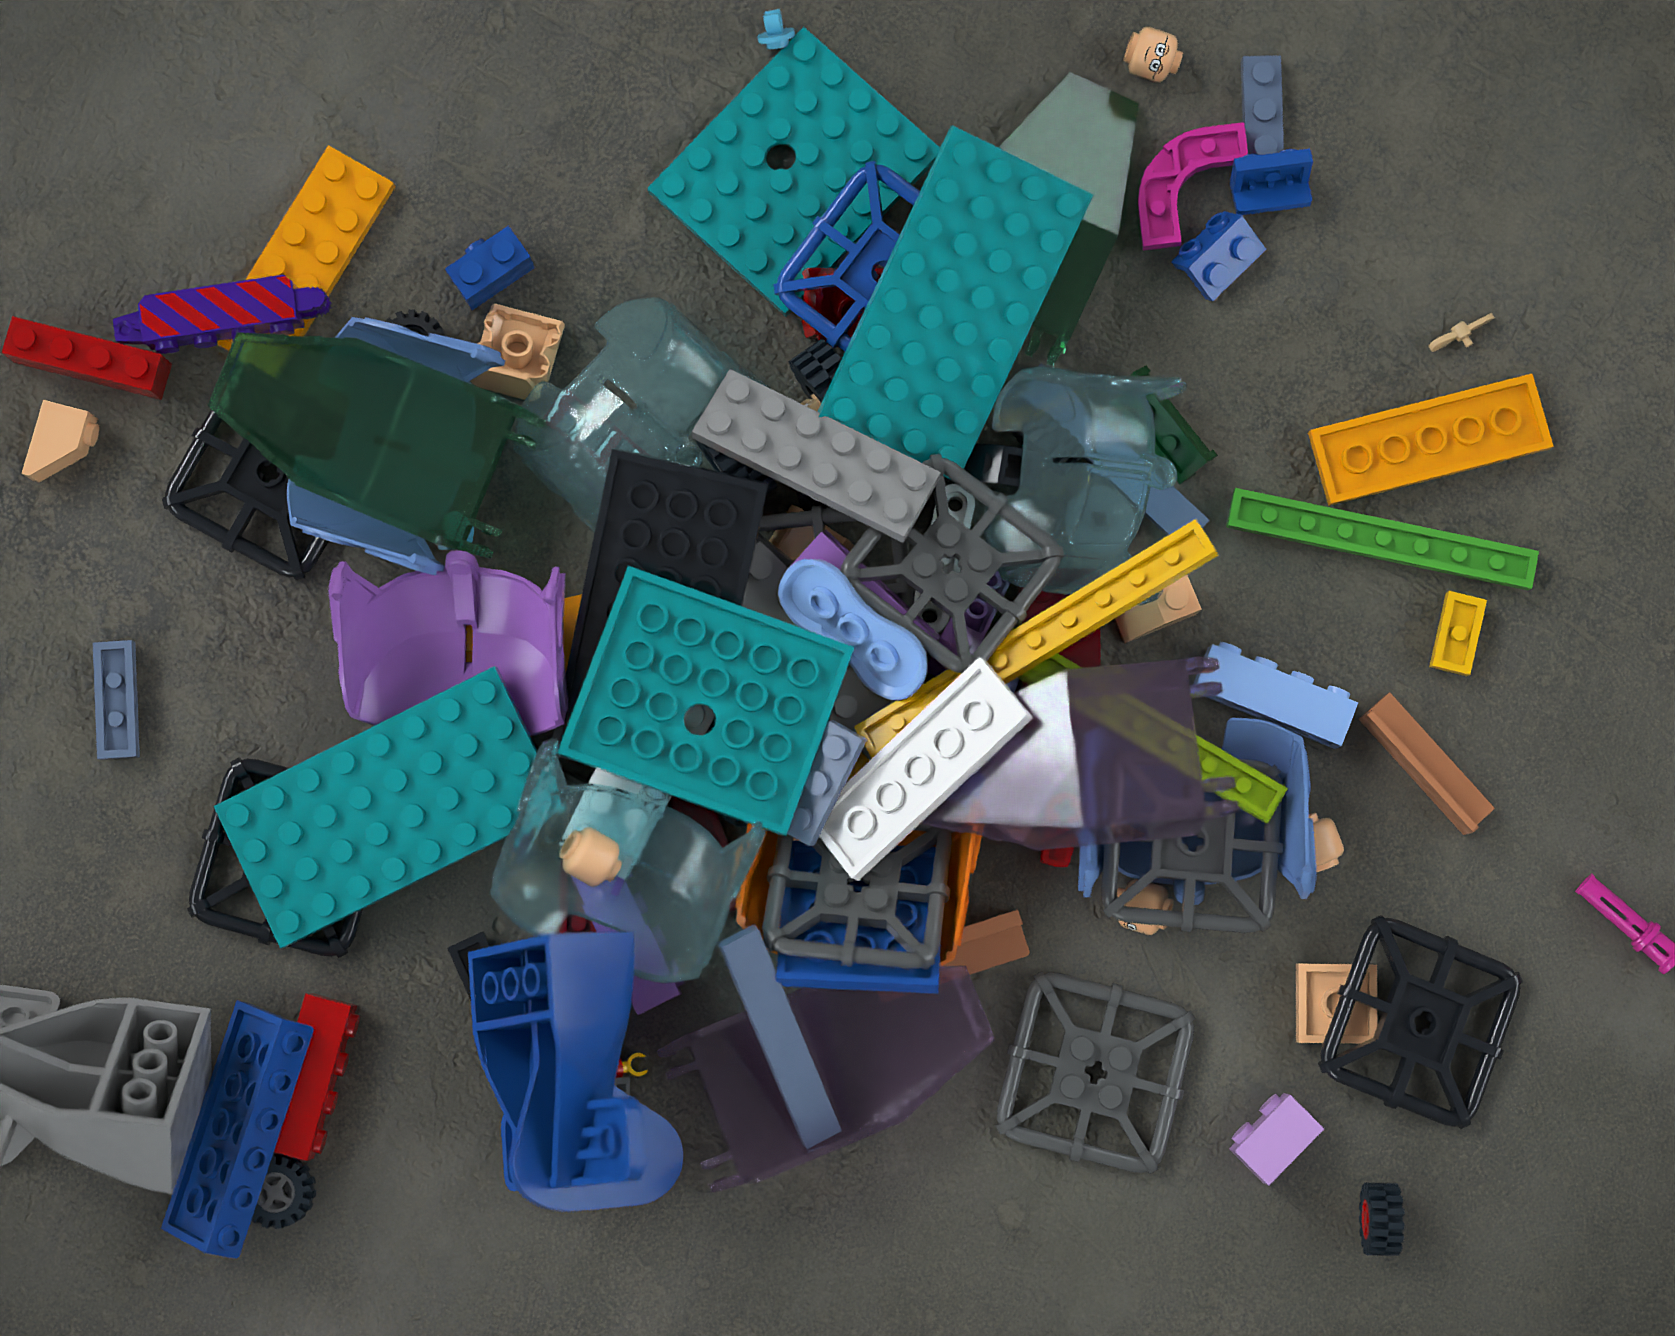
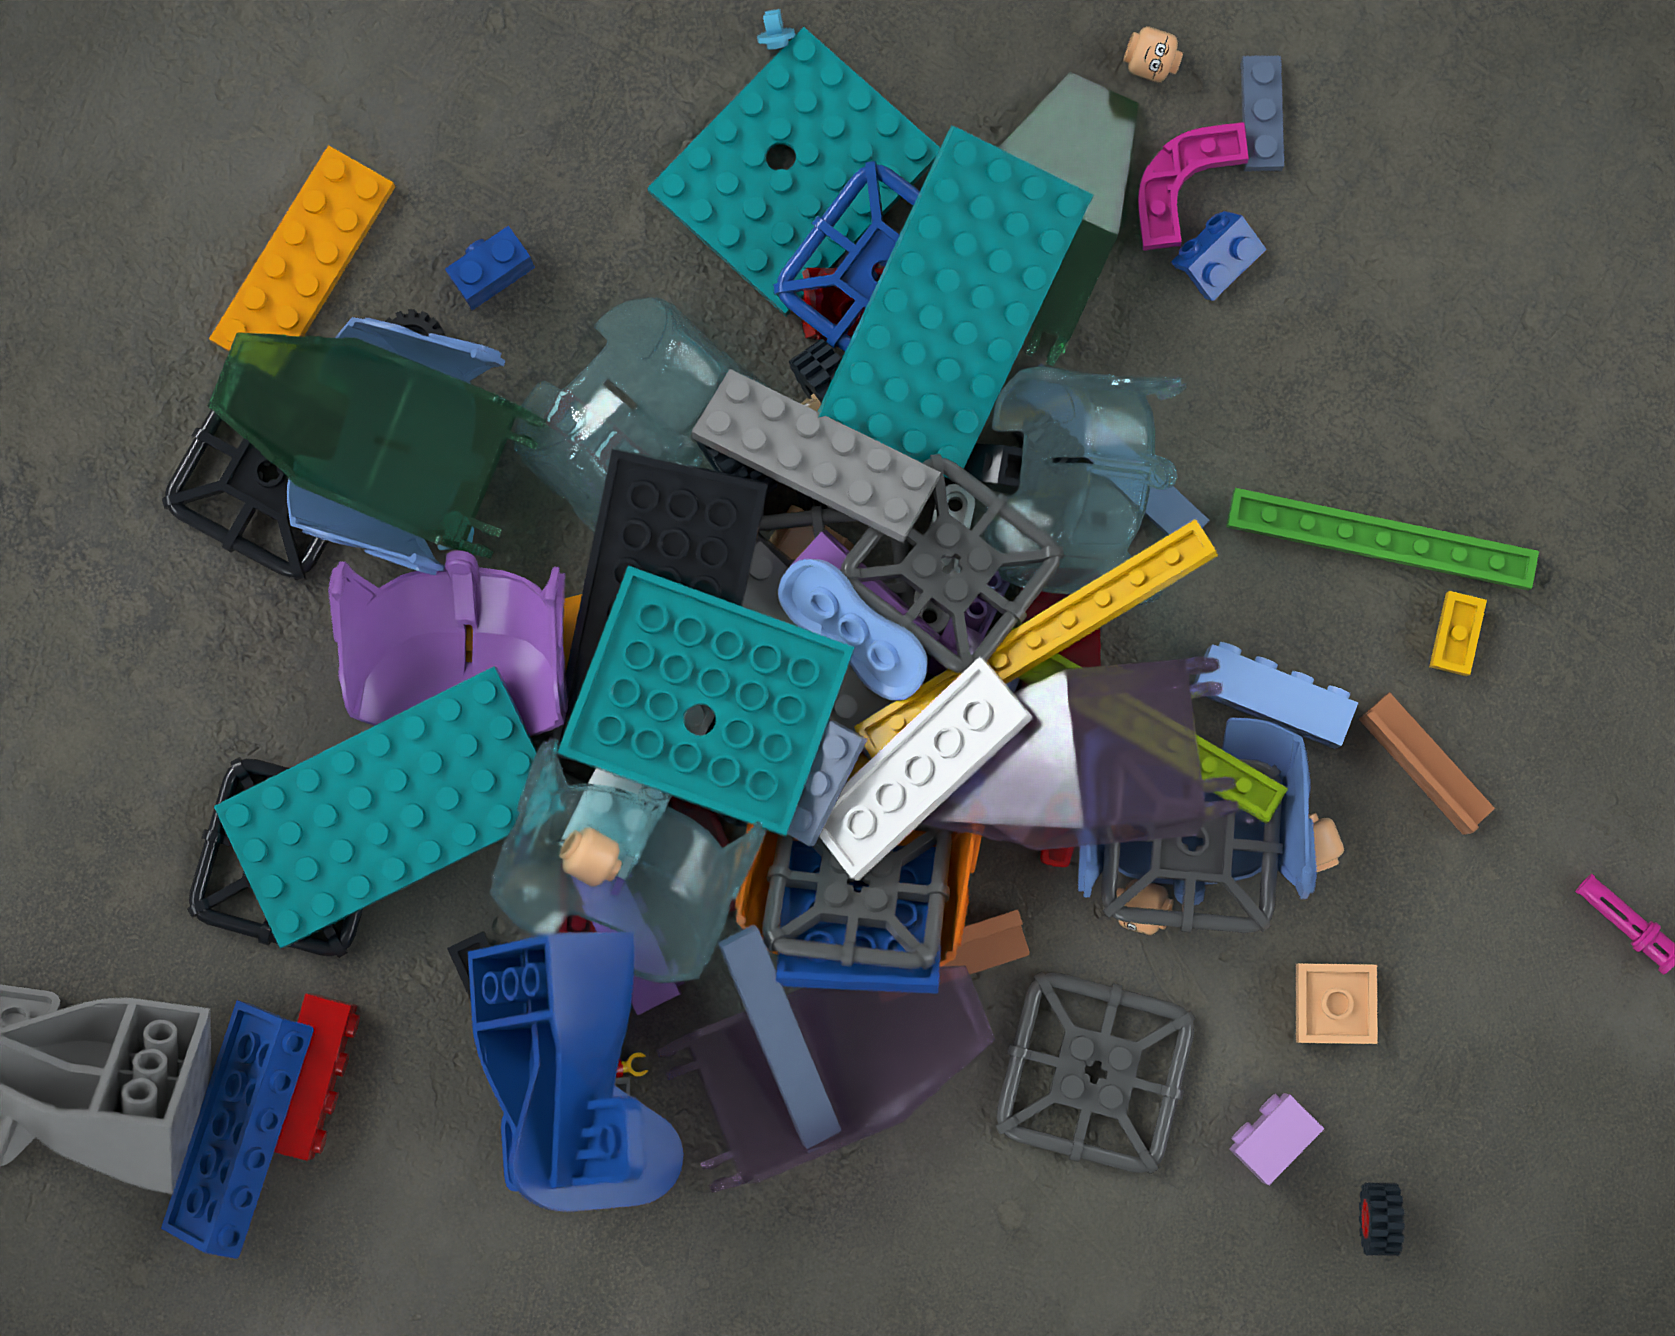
(59, 440): light nougat slope -> none
(86, 358): red brick -> none
(116, 700): sand blue plate -> none
(219, 312): dark purple hinge -> none
(275, 1207): black wheel -> none
(527, 345): light nougat slope -> none
(1173, 606): light nougat slope -> none
(1175, 437): dark green container -> none
(1271, 181): blue bracket -> none
(1397, 1030): black plate -> none
(1430, 439): light orange plate -> none
(1460, 332): tan piece -> none

